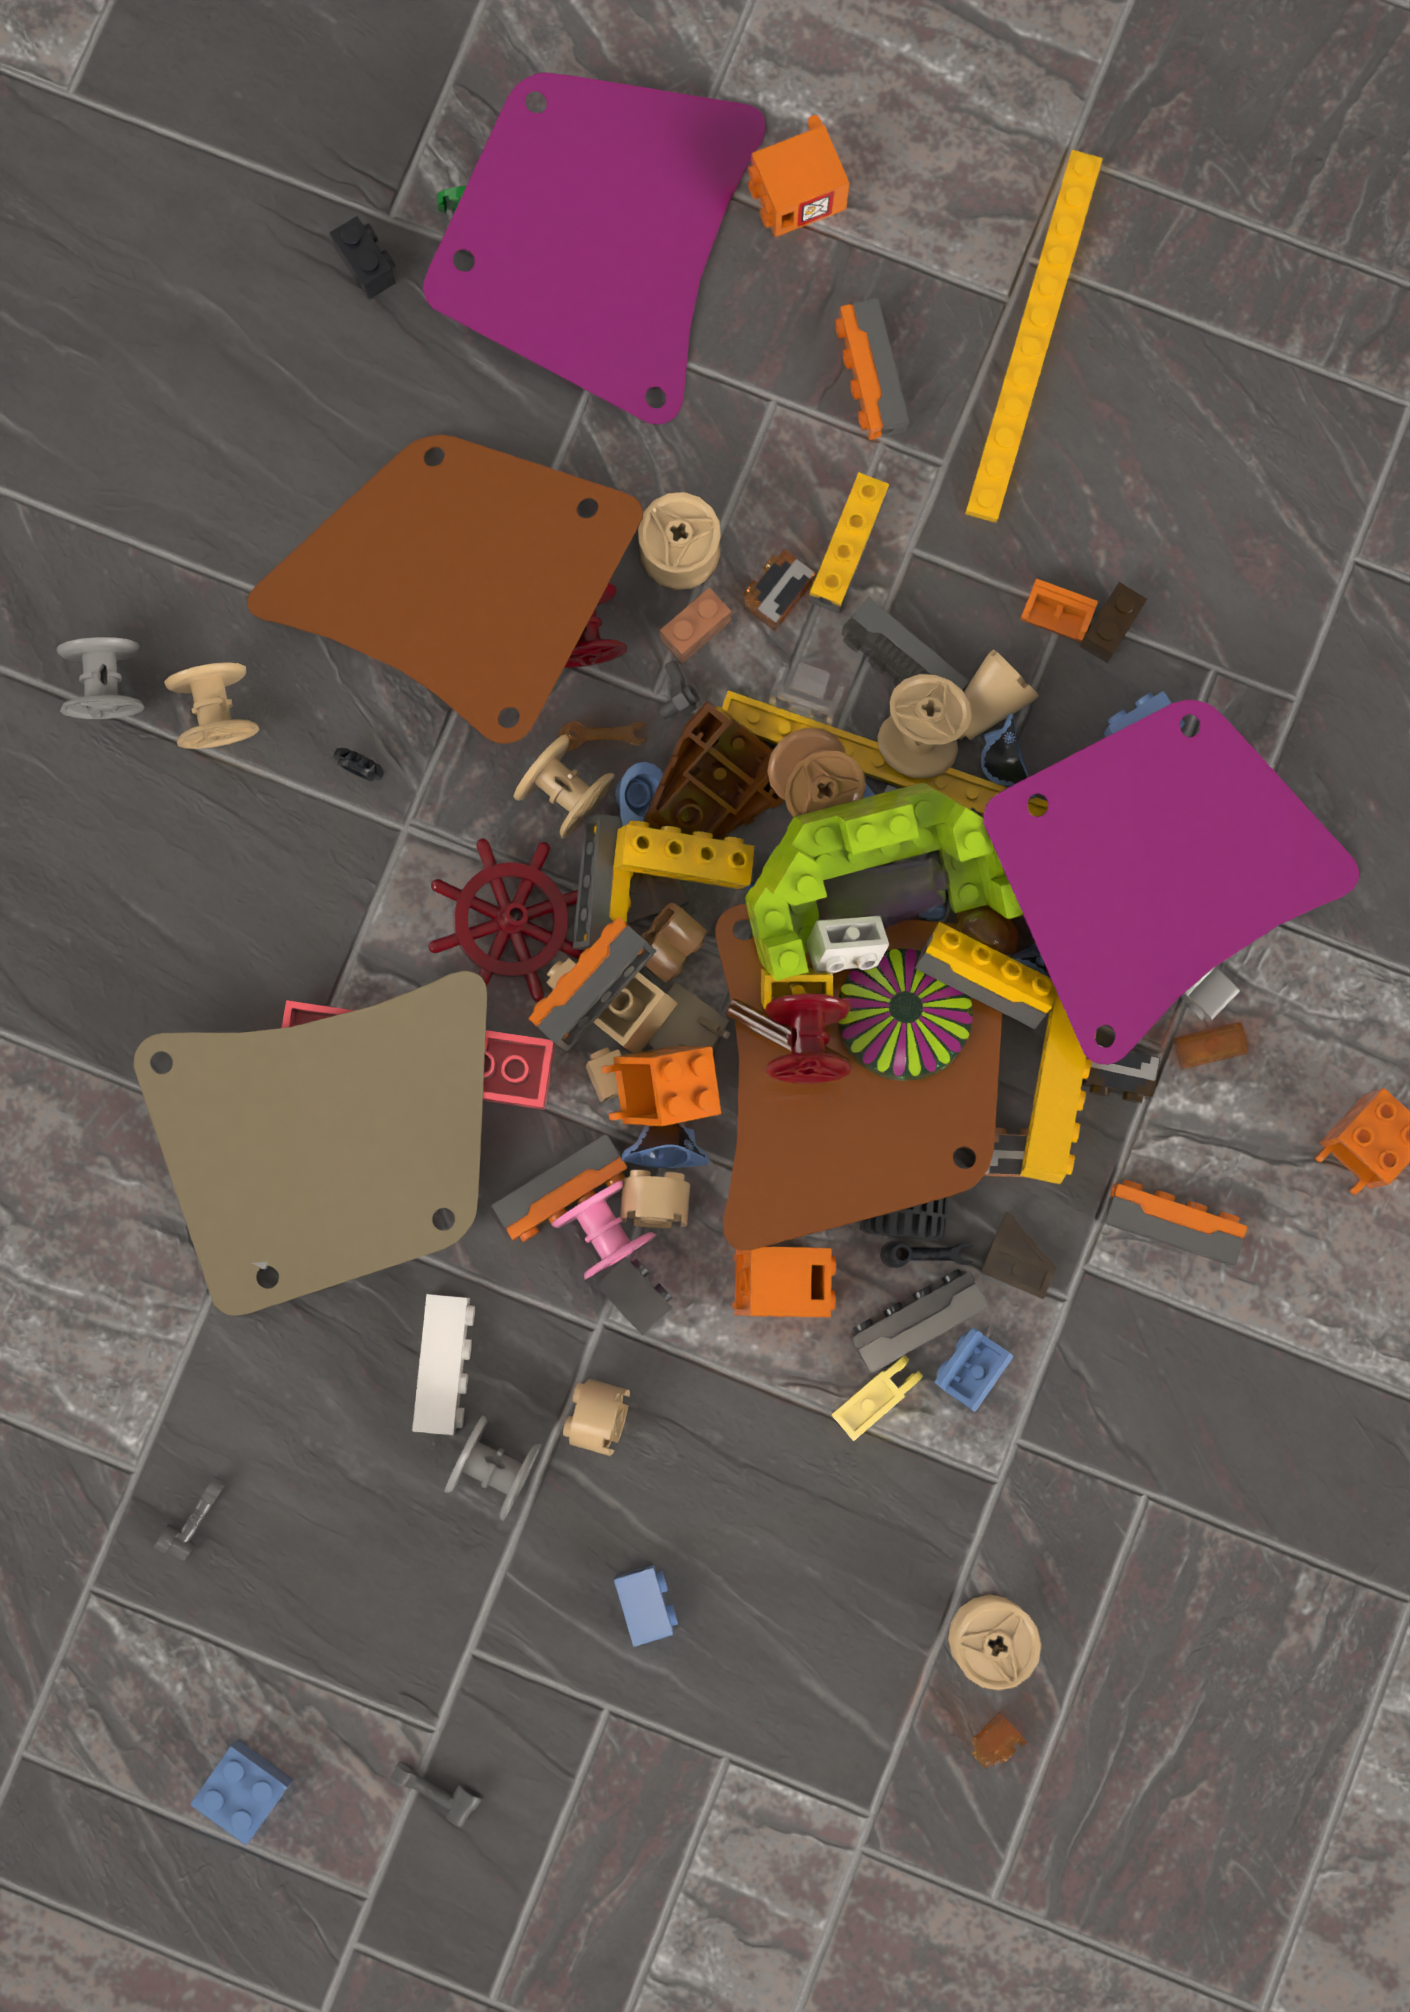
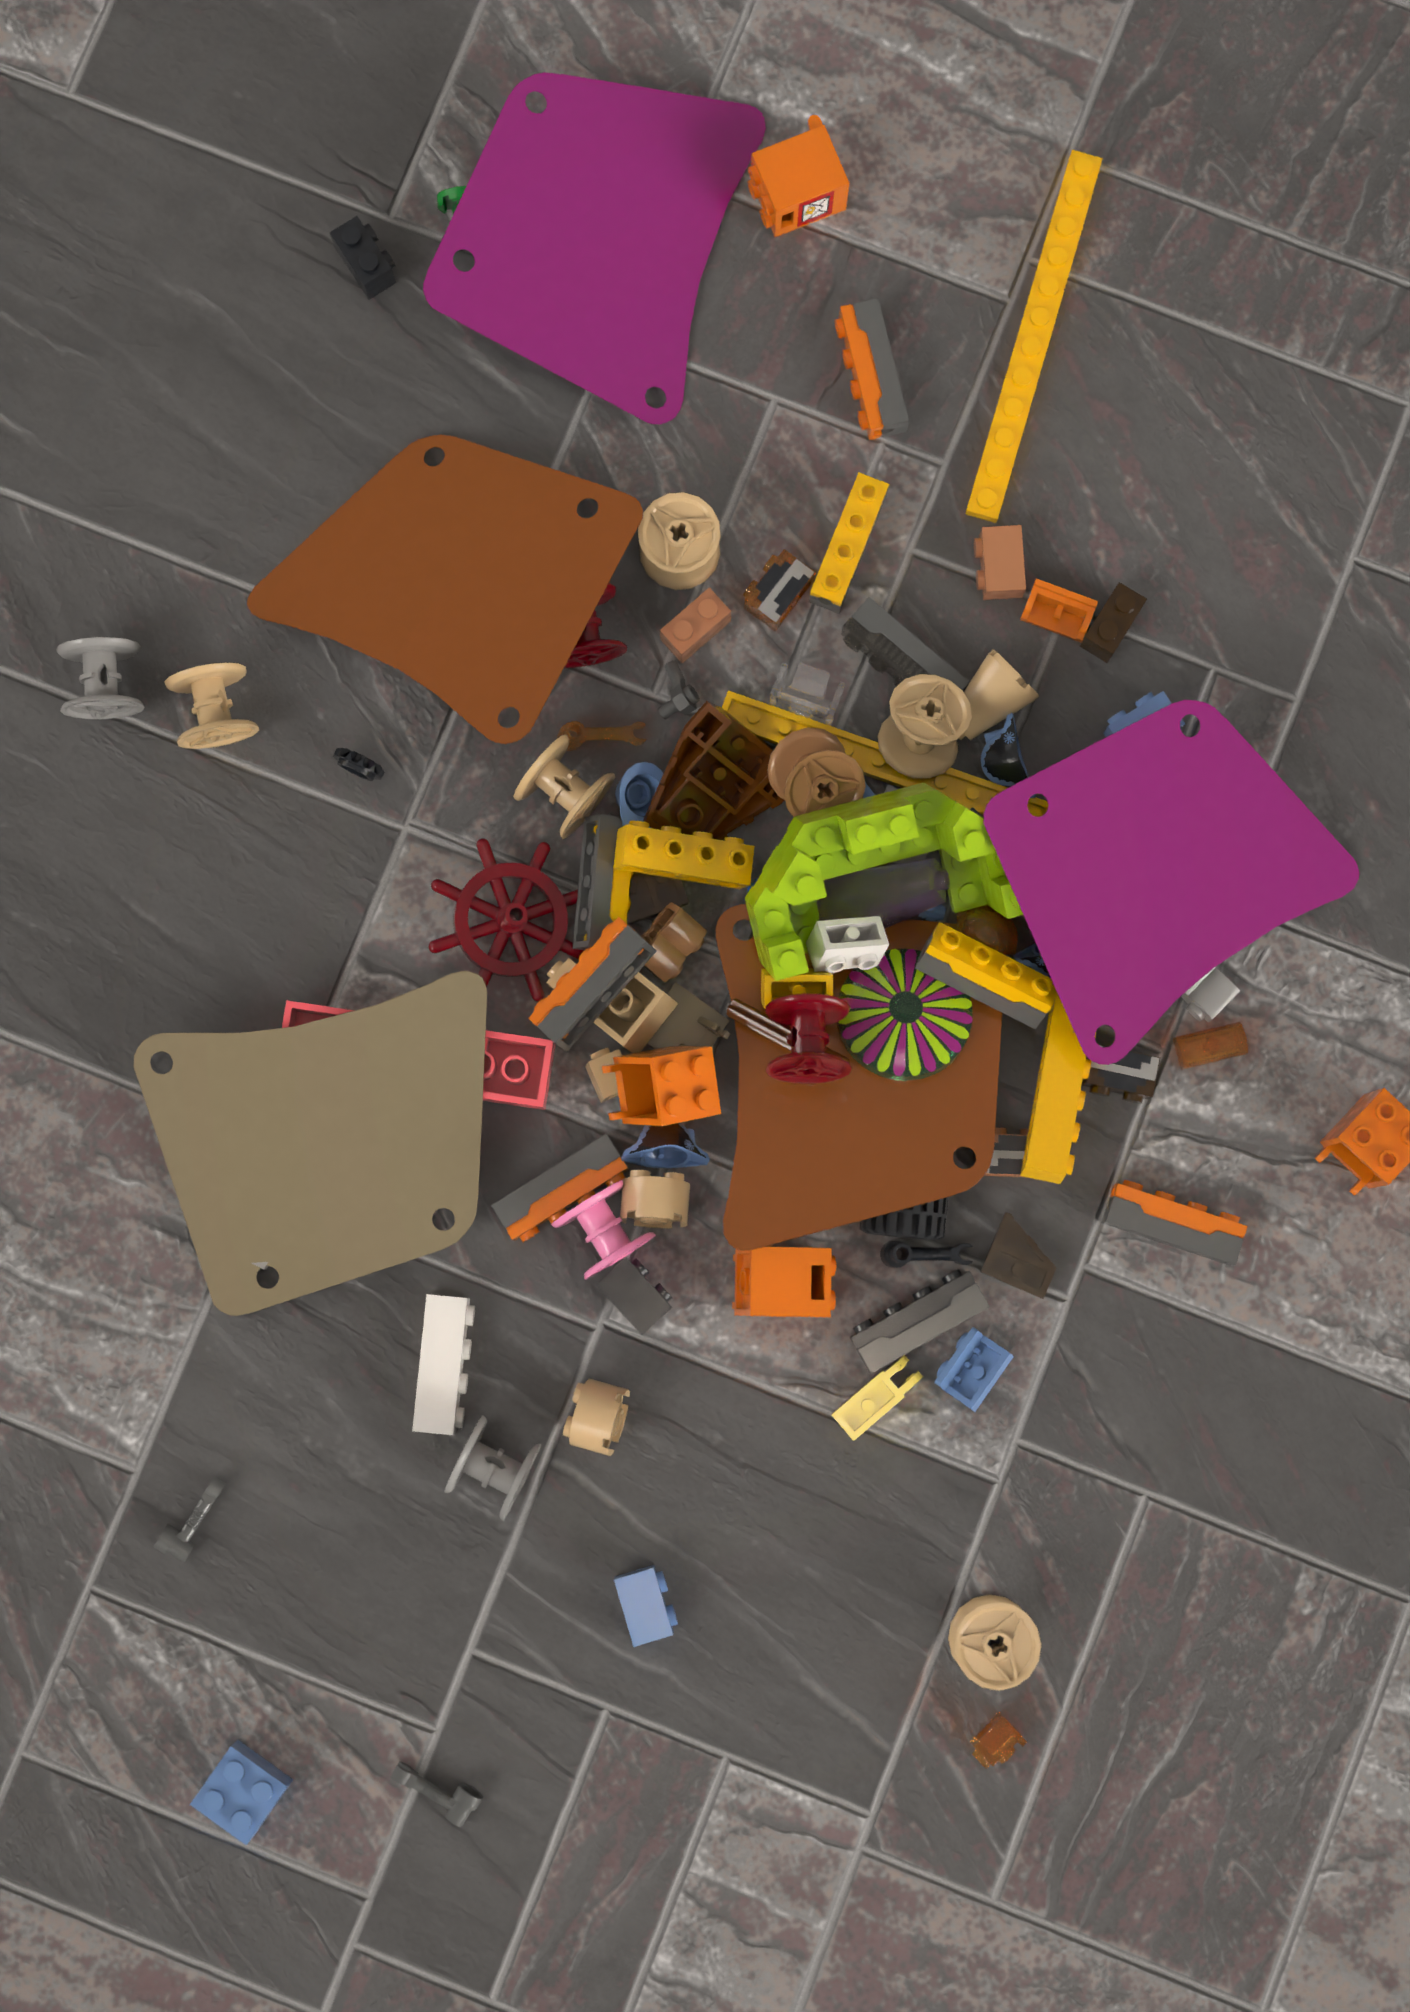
(1001, 562): none -> nougat brick

